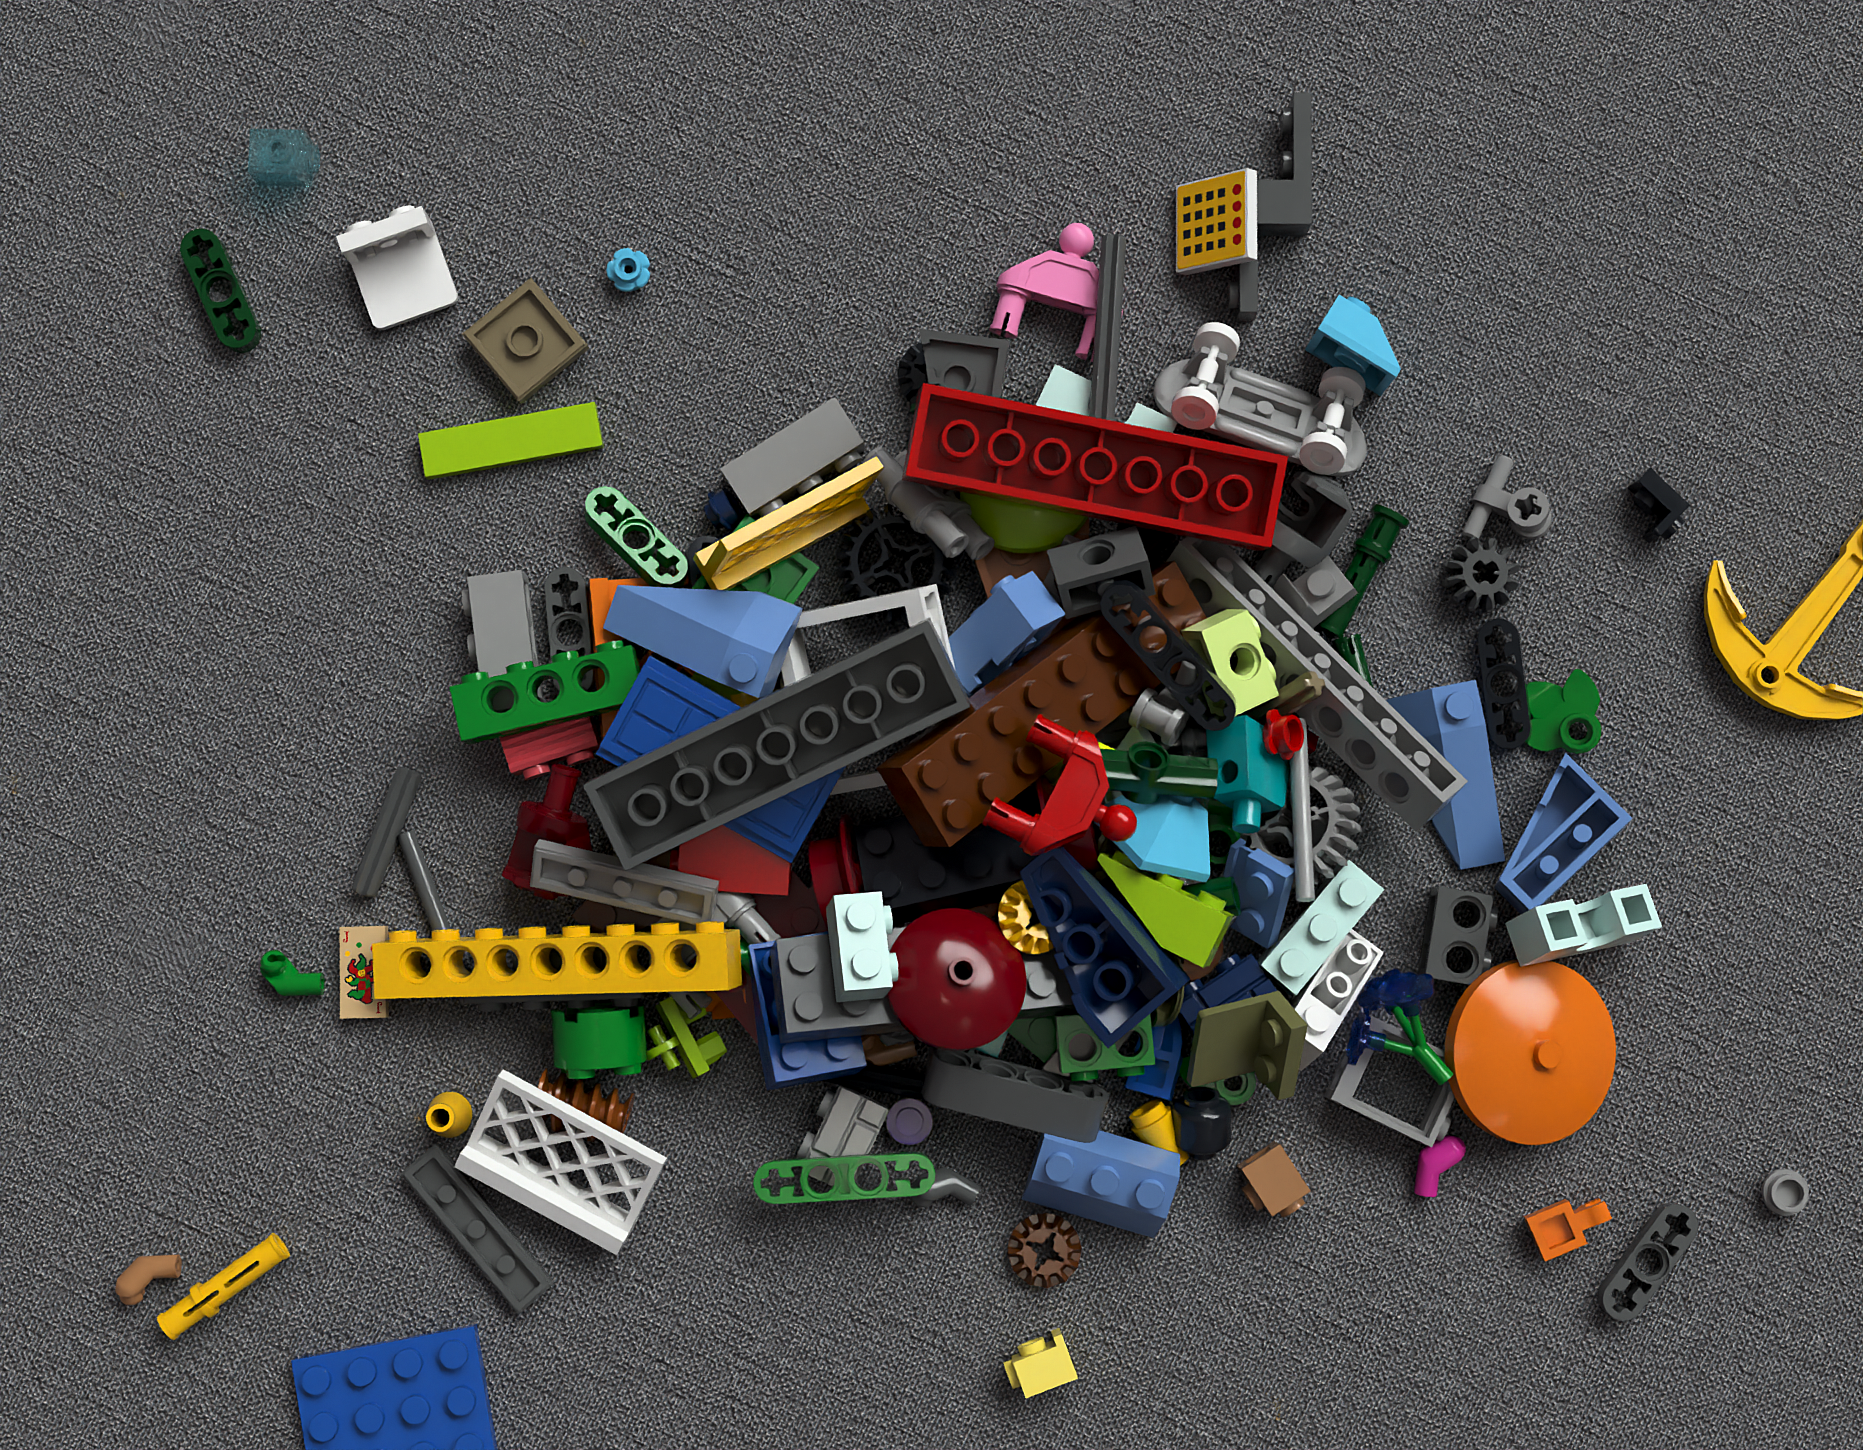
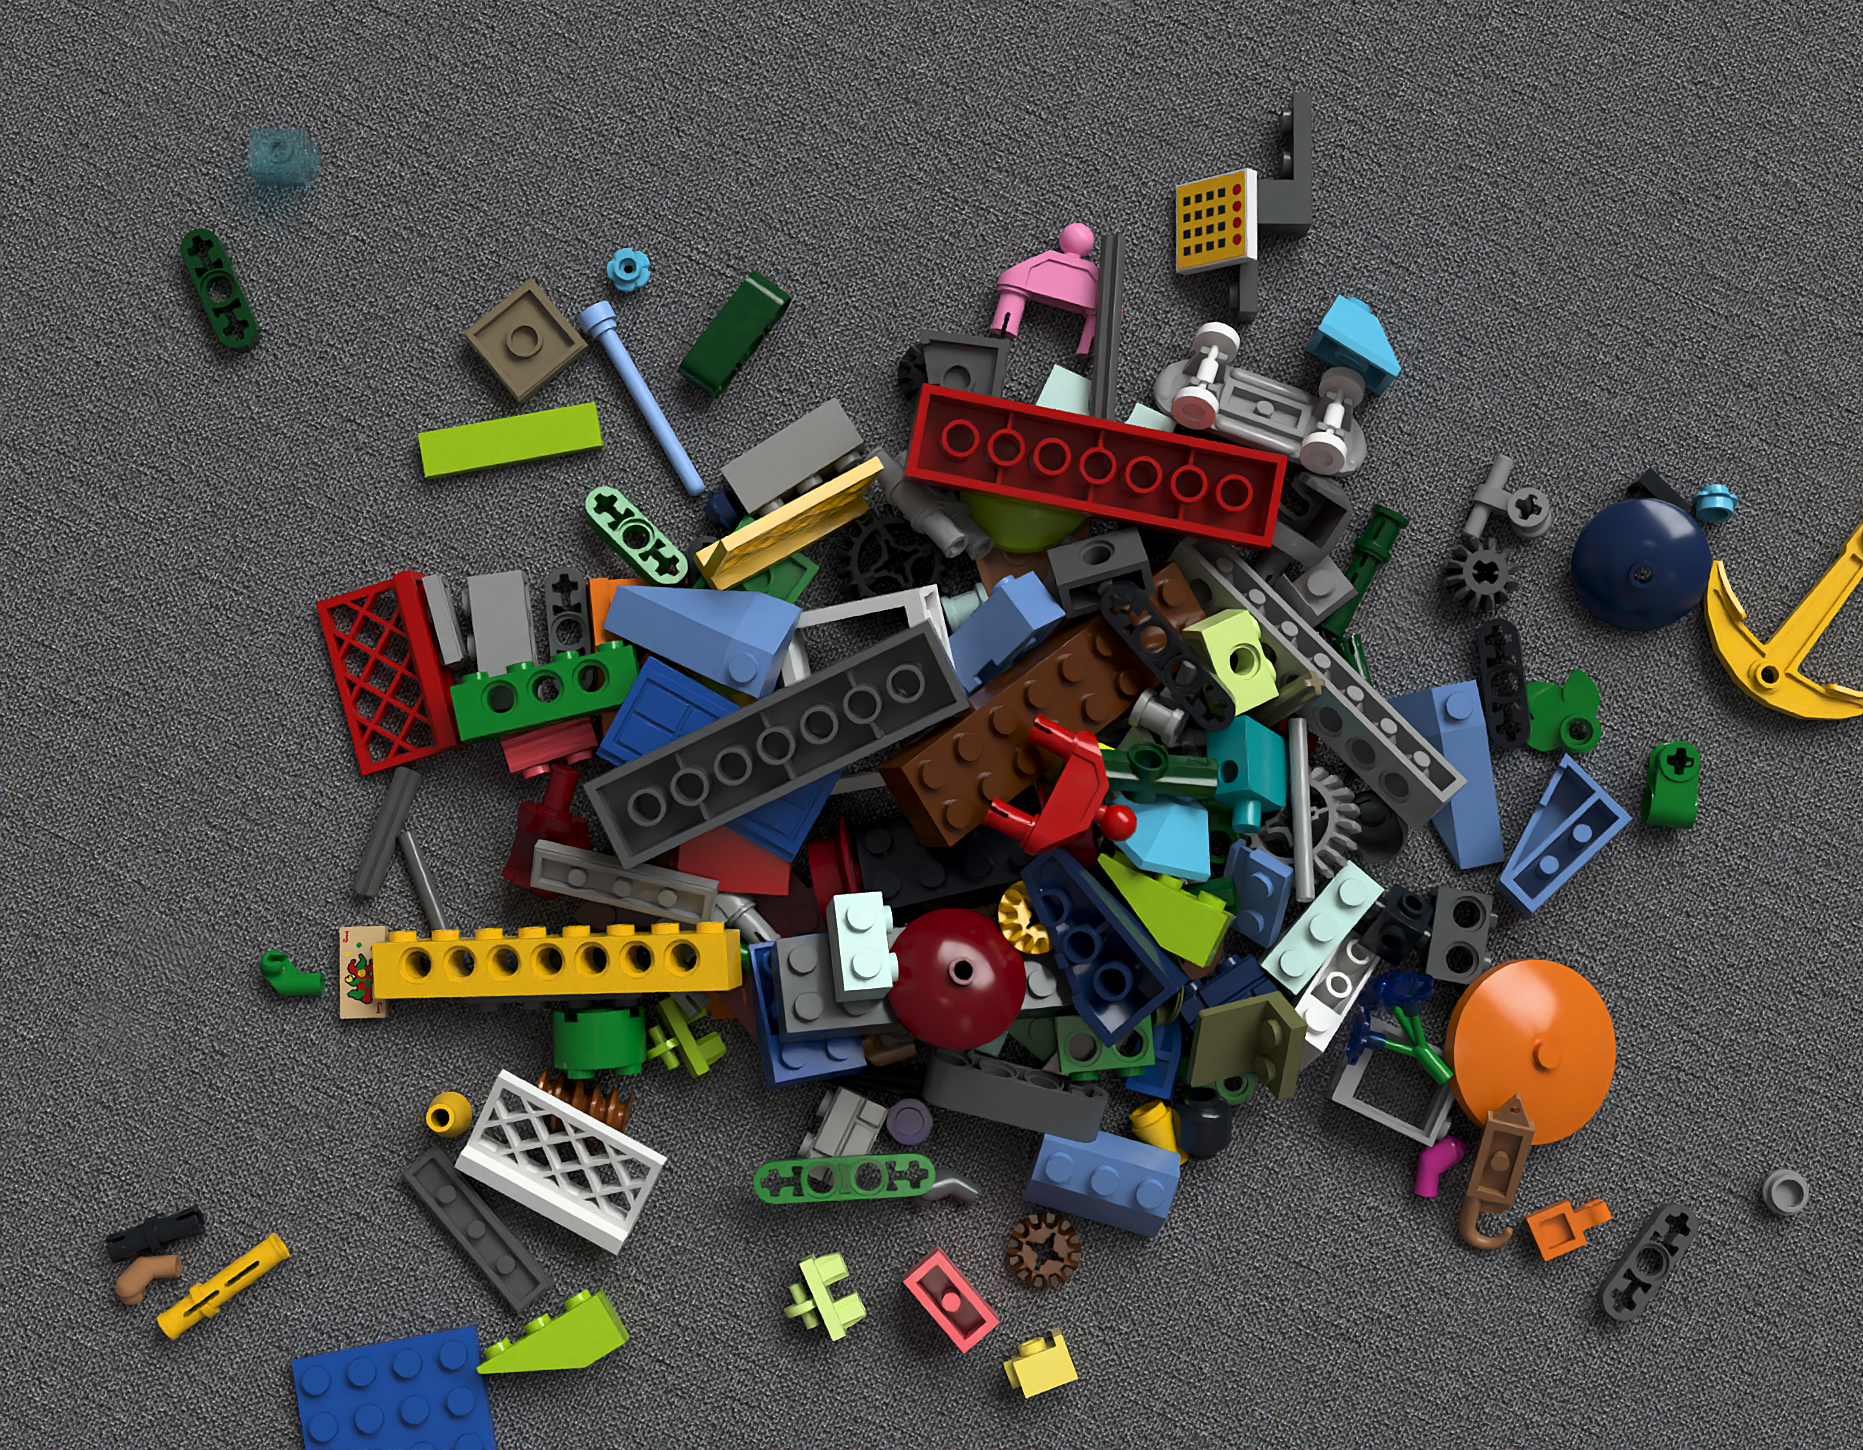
(155, 1234): none -> black pin
(399, 267): white bracket -> none
(423, 652): none -> red fence
(445, 621): none -> light grey tile
(566, 1342): none -> lime slope
(600, 323): none -> light blue piece
(734, 334): none -> dark green beam
(836, 1314): none -> yellowish green hips
(951, 1299): none -> coral brick
(960, 607): none -> light aqua bush
(1273, 1181): medium nougat brick -> none
(1282, 734): red plate -> none
(1382, 829): none -> dark grey hair
(1403, 918): none -> black brick
(1496, 1170): none -> medium nougat plate
(1573, 929): light aqua arch -> none
(1637, 536): none -> dark blue dish
(1670, 791): none -> green piece
(1714, 503): none -> medium azure plate

